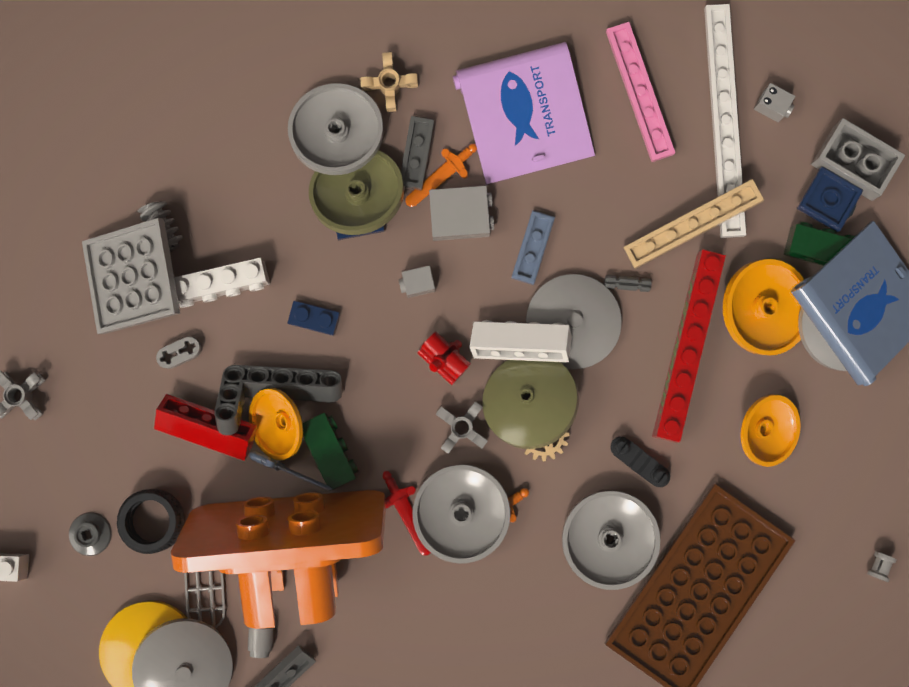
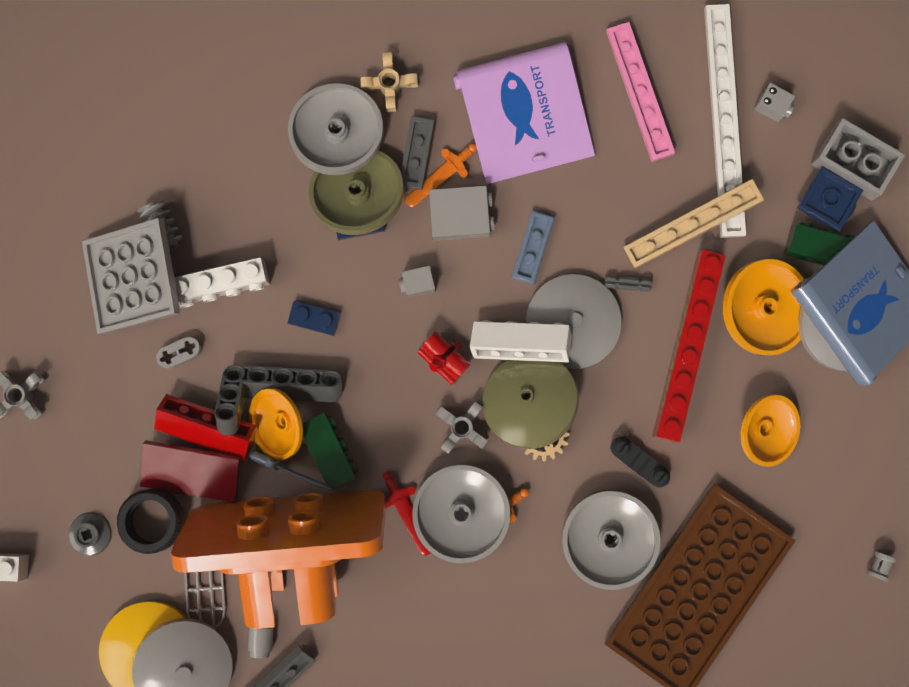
(189, 471): none -> dark red tile

